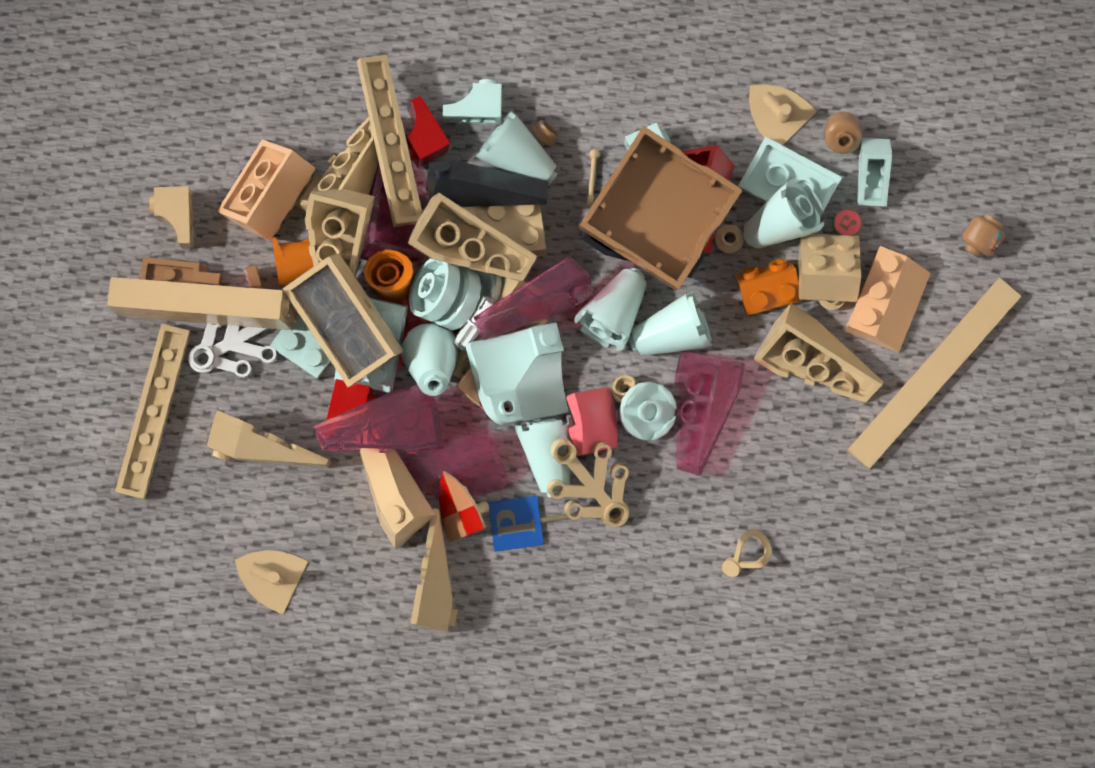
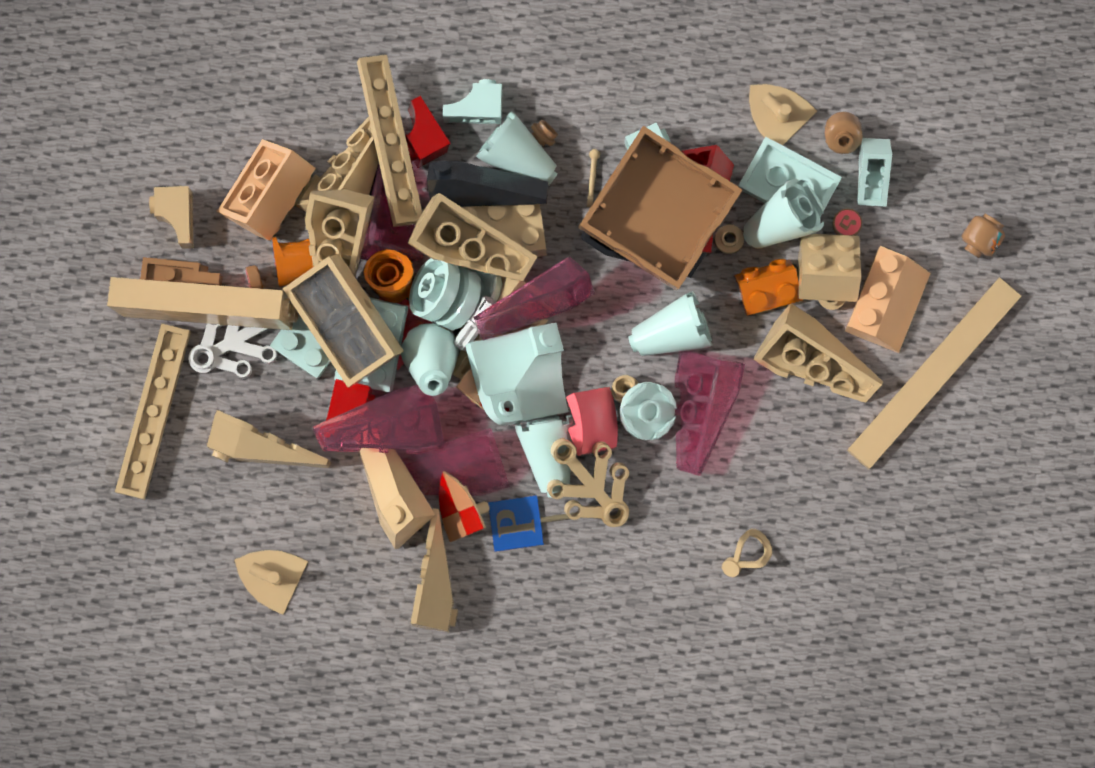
(612, 311): light aqua cone -> none

